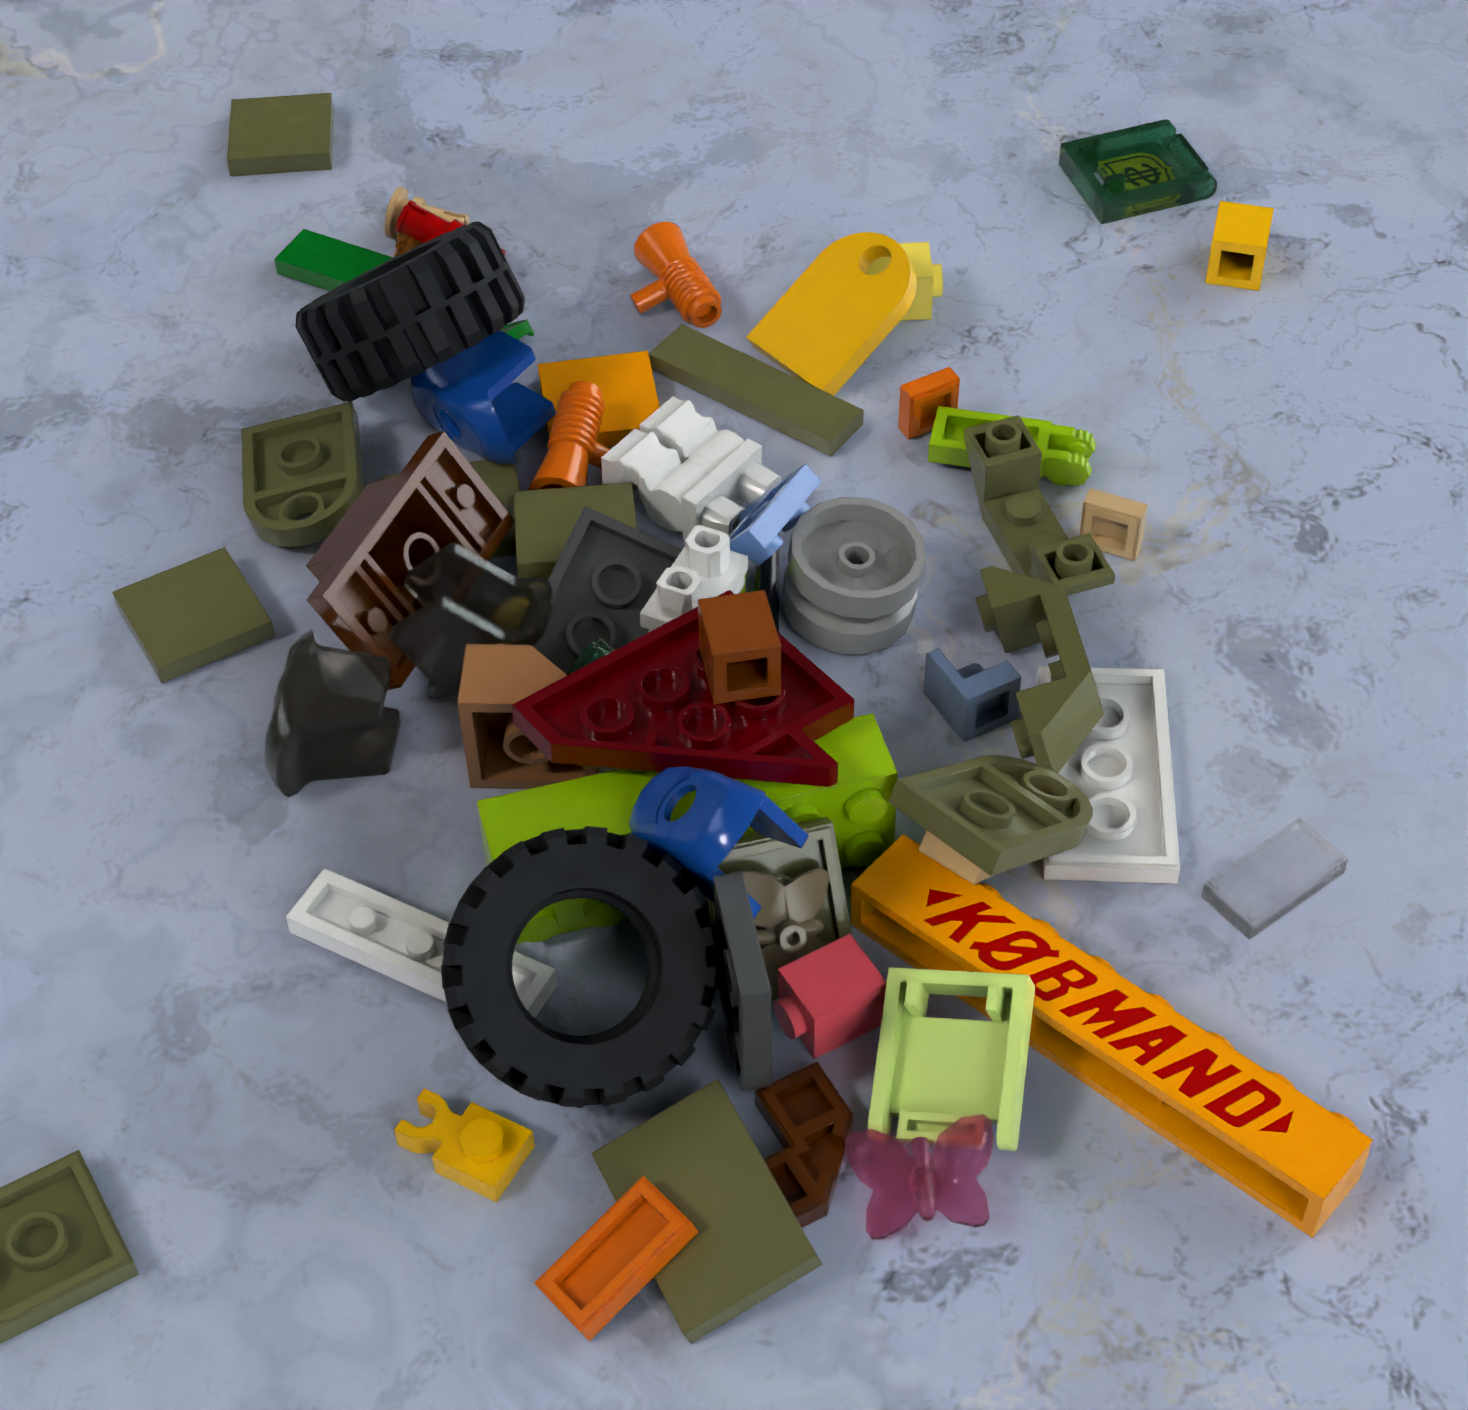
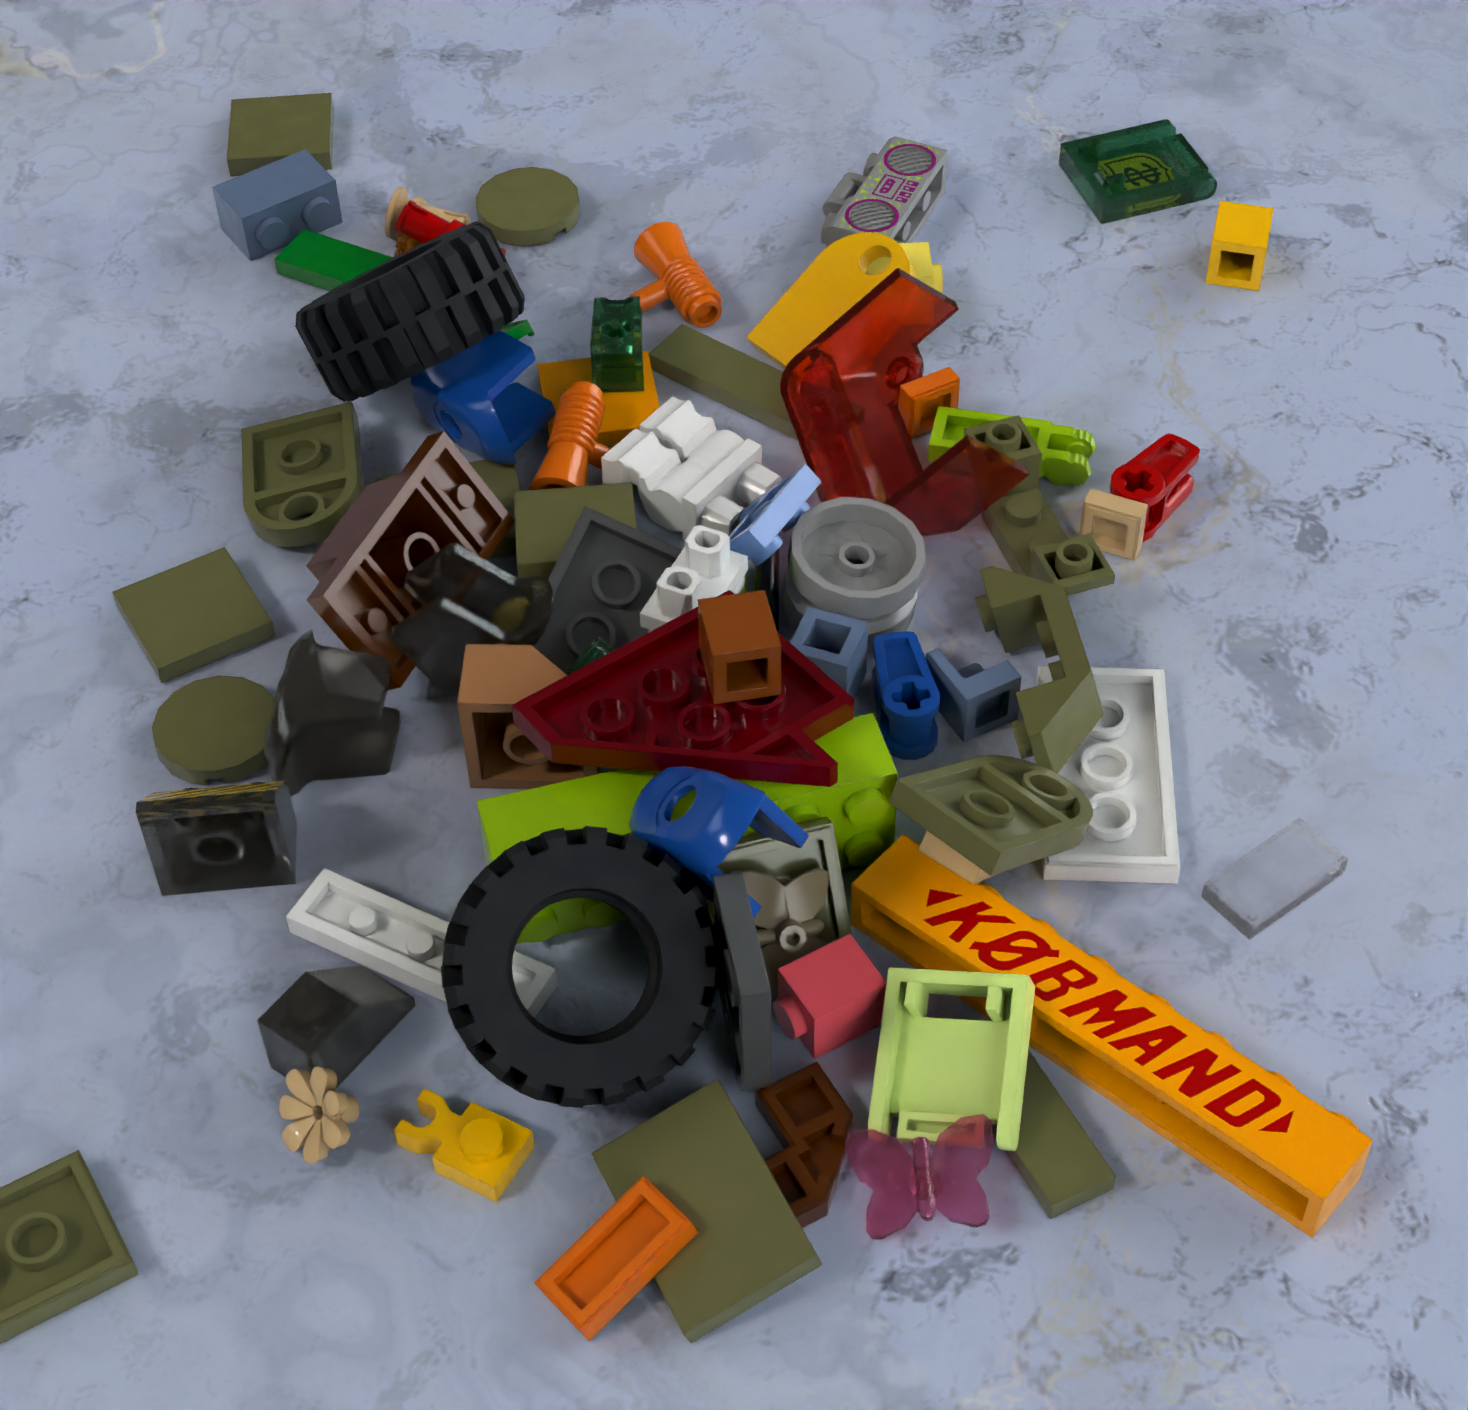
(213, 729): none -> olive tile
(220, 837): none -> clear smoke slope
(276, 203): none -> sand blue brick
(317, 1113): none -> tan plant
(331, 1020): none -> clear smoke slope
(528, 205): none -> olive tile
(617, 345): none -> clear green leg
(835, 646): none -> sand blue brick
(848, 419): none -> clear red windscreen
(892, 194): none -> light grey piece
(905, 695): none -> blue piece
(1054, 1148): none -> olive tile
(1158, 479): none -> red piece

